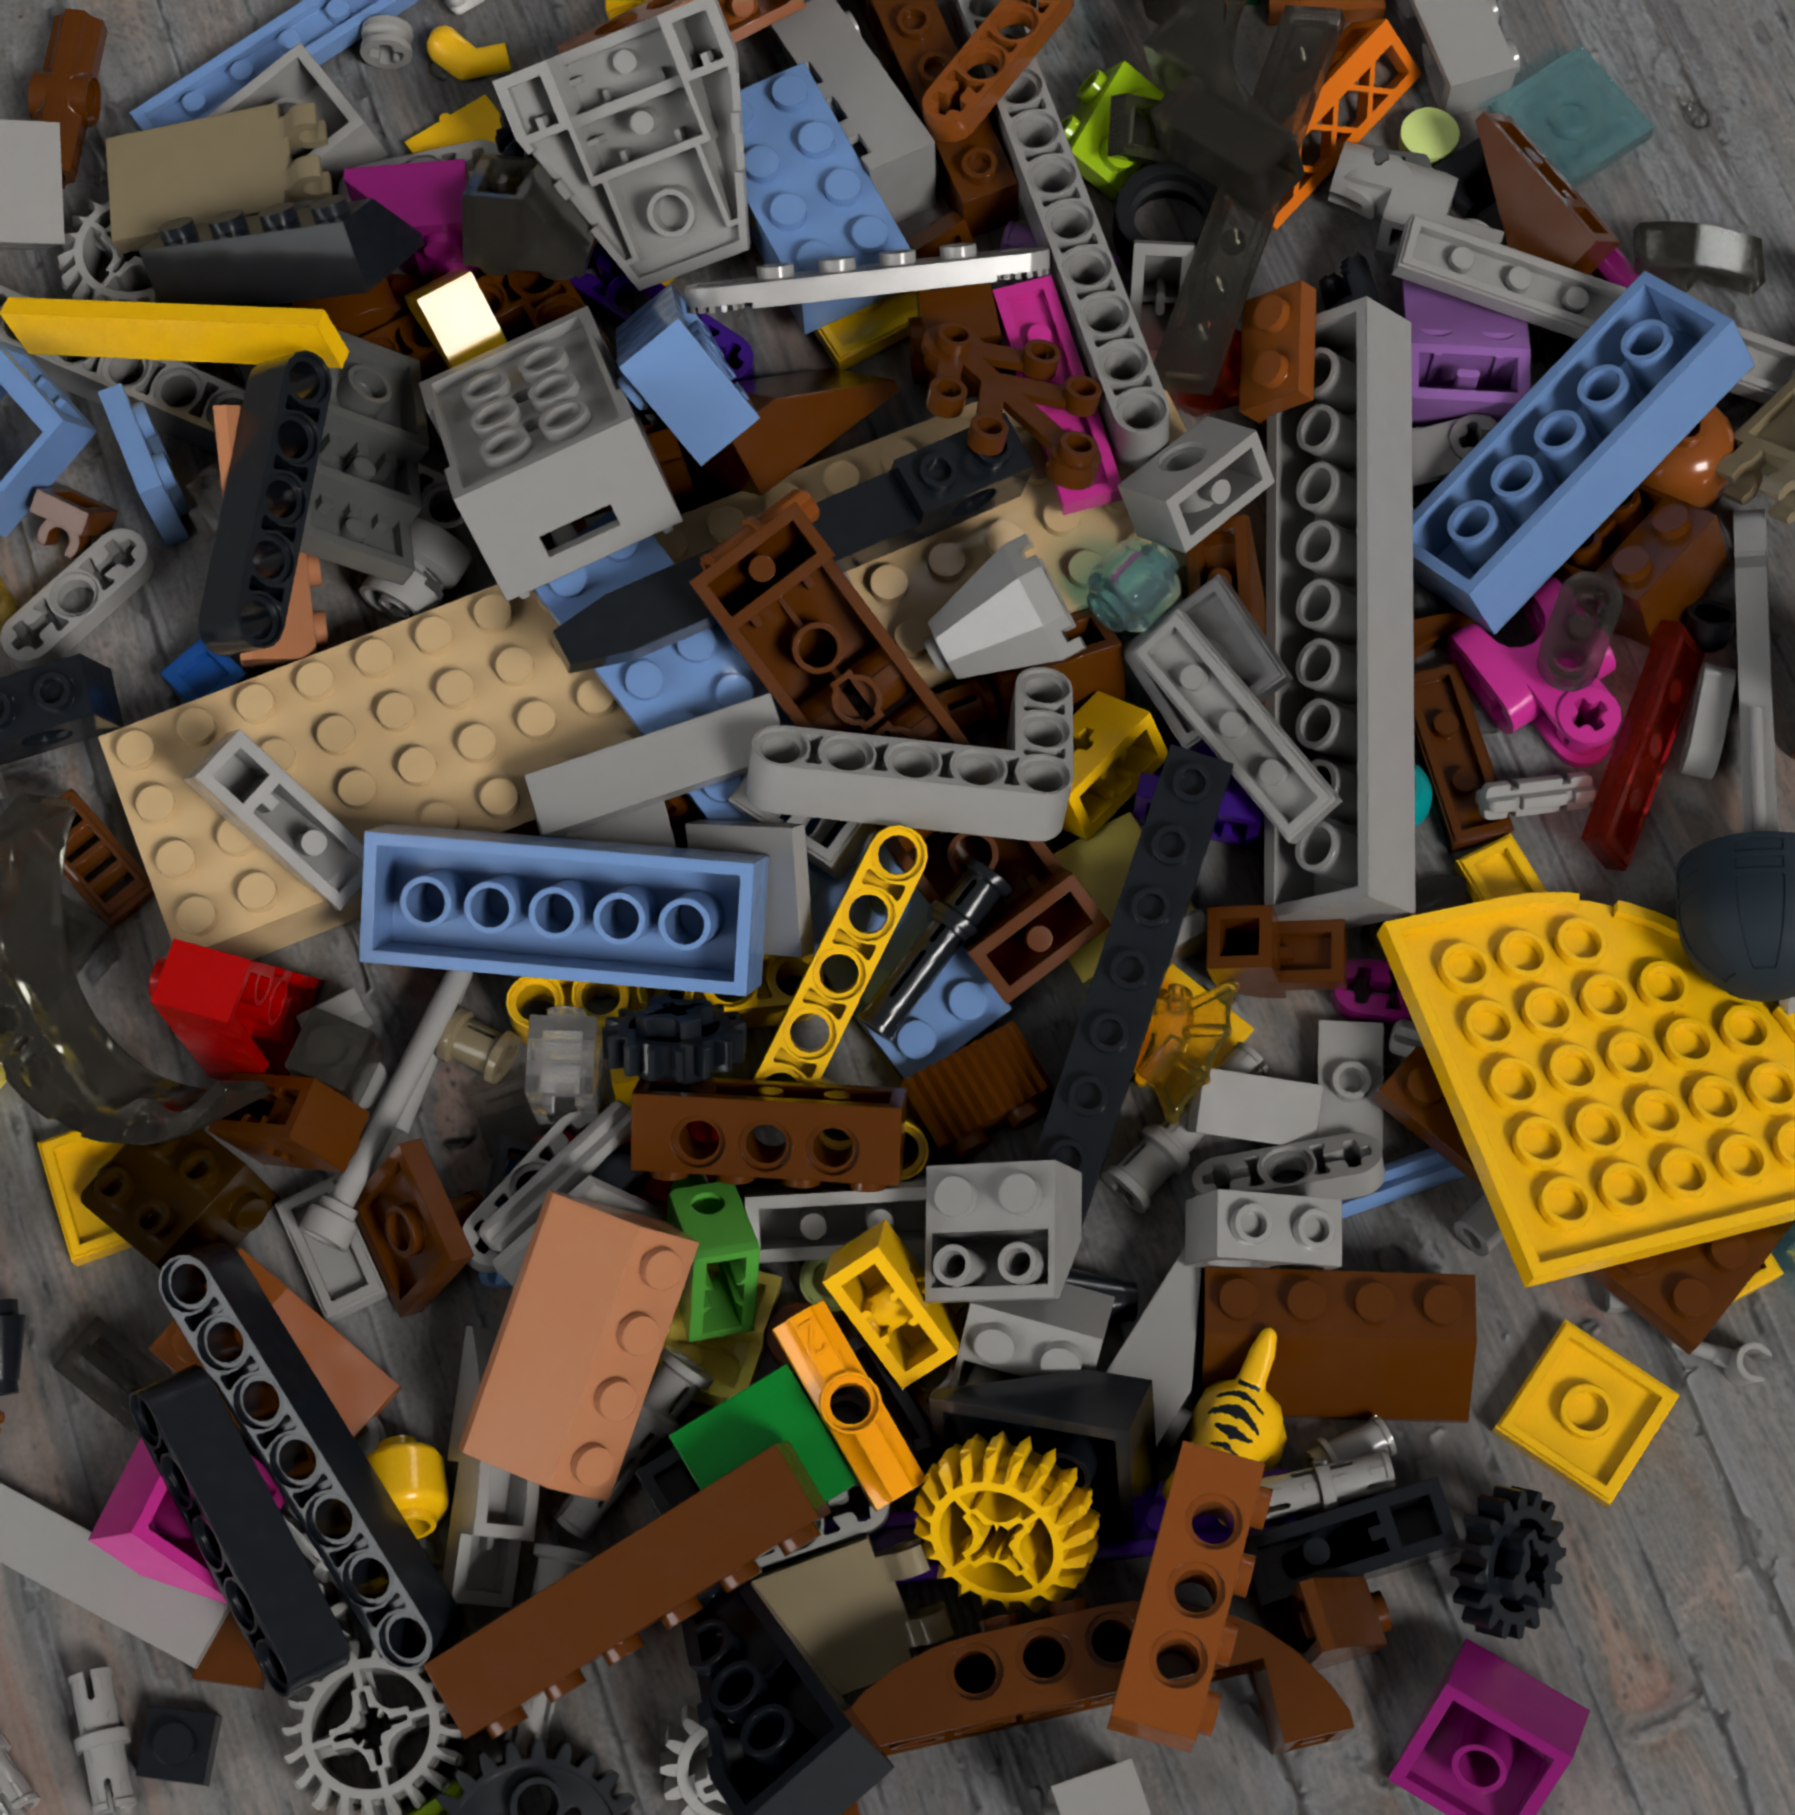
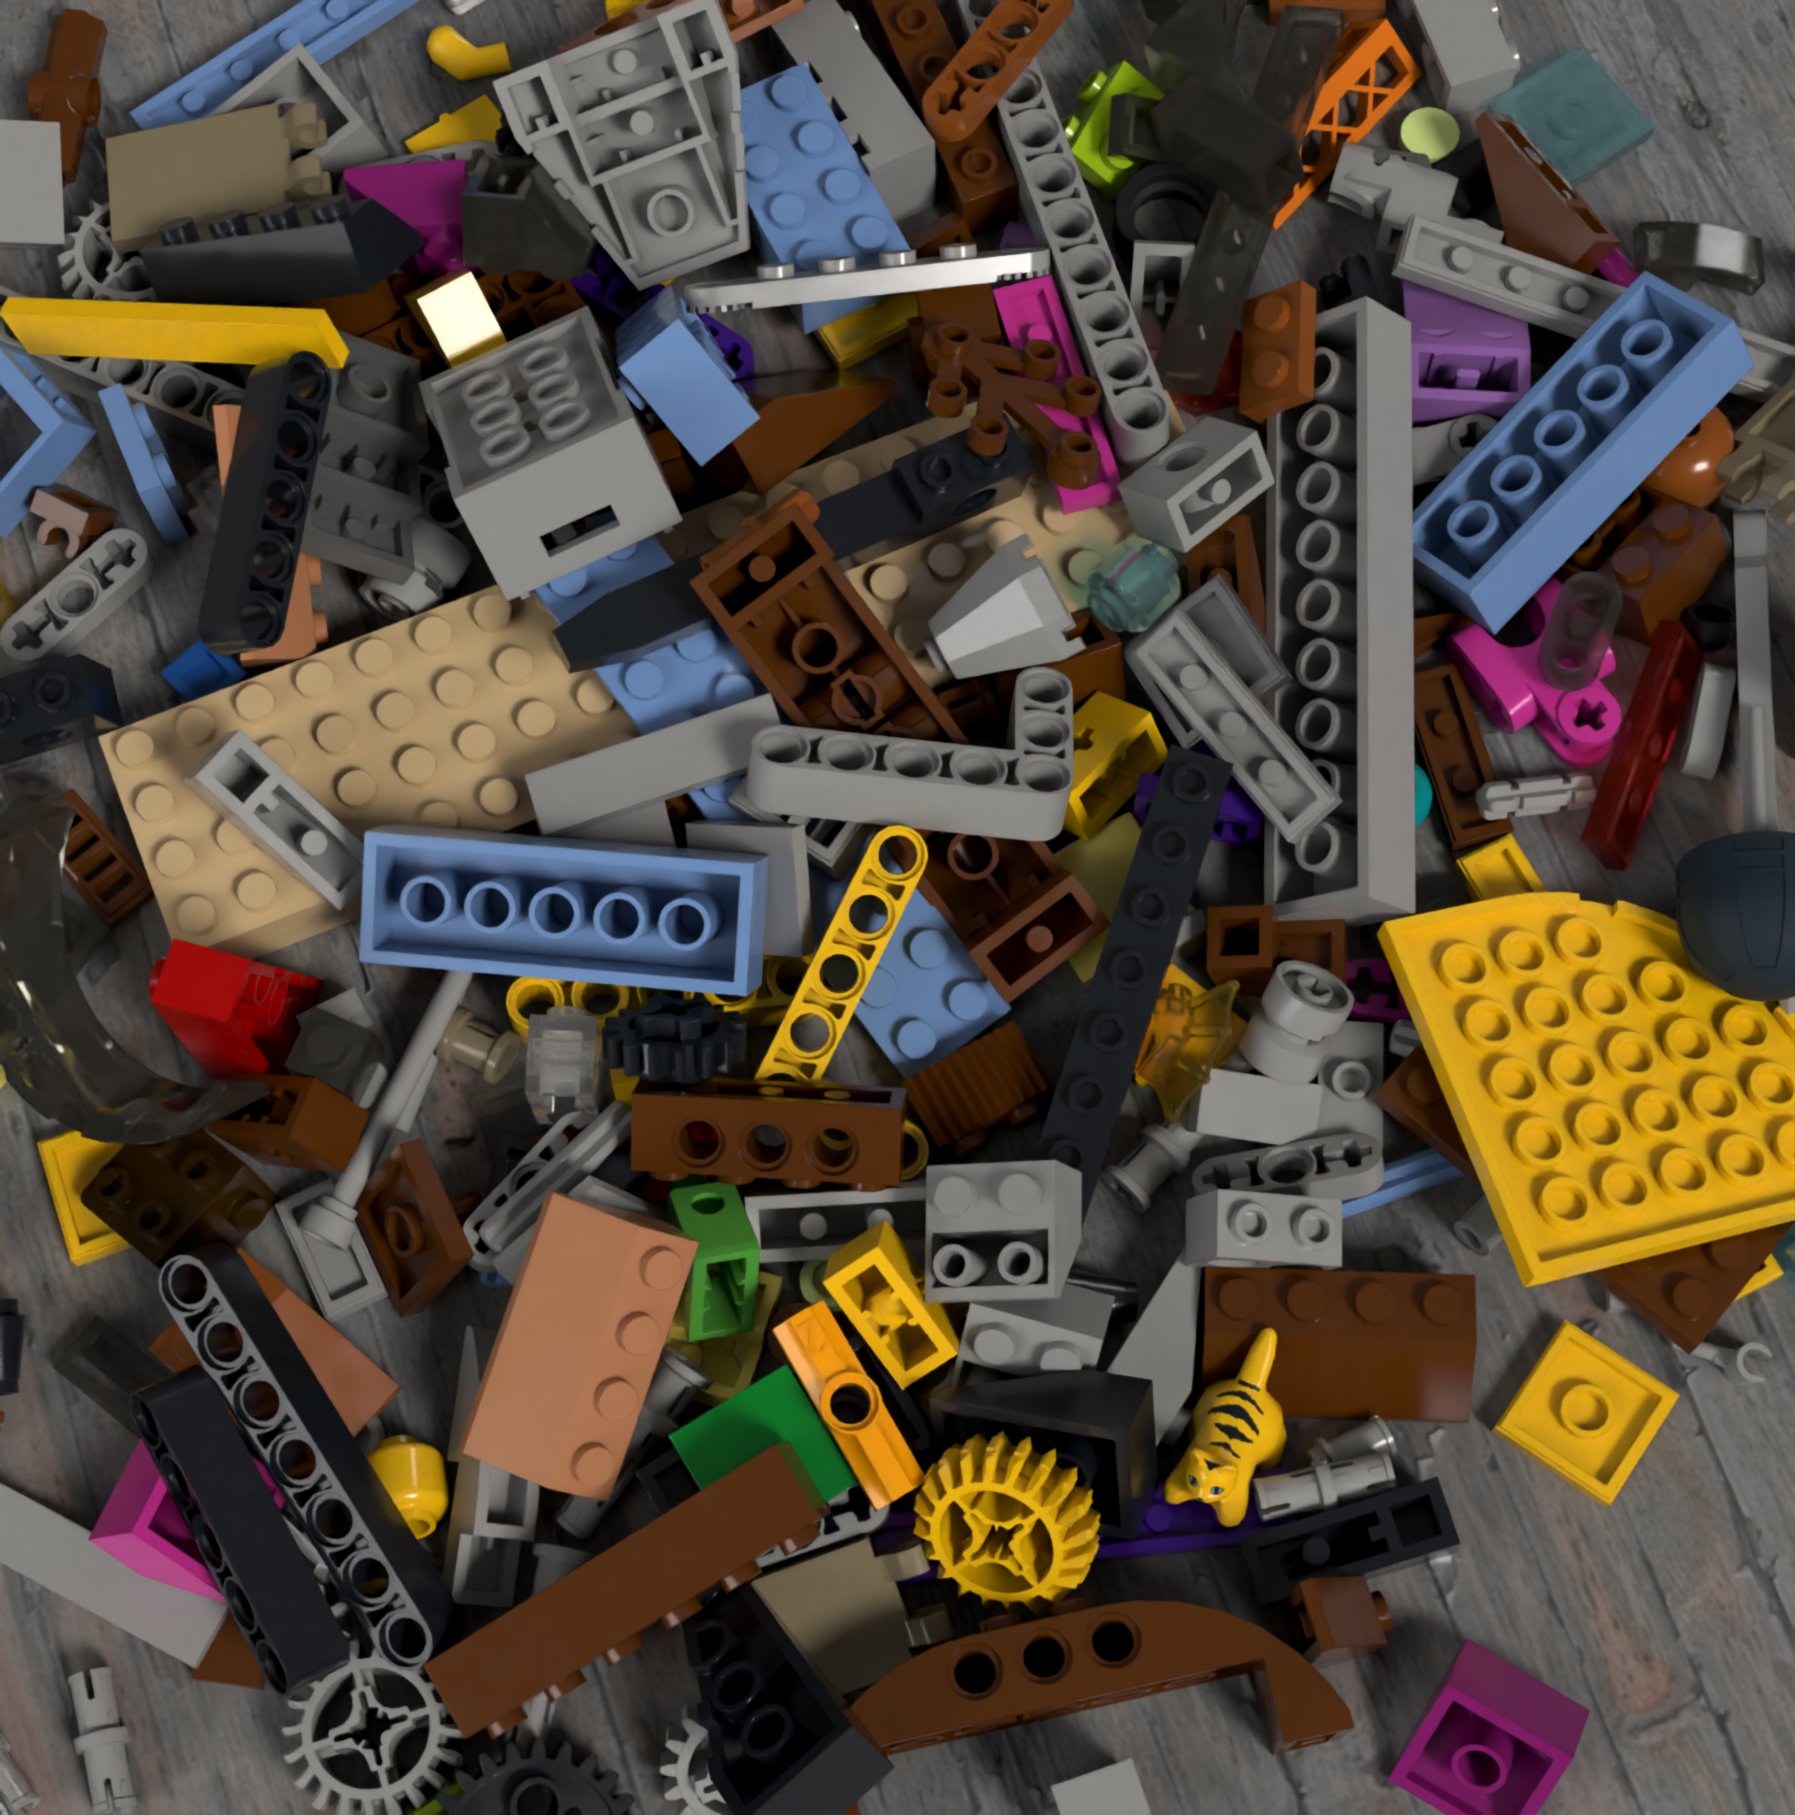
(178, 1746): black plate -> none
(386, 42): light grey bush -> none
(952, 923): black pin -> none
(1146, 1701): dark orange brick -> none
(1292, 1026): none -> light grey wheel
(1508, 1562): black gear -> none

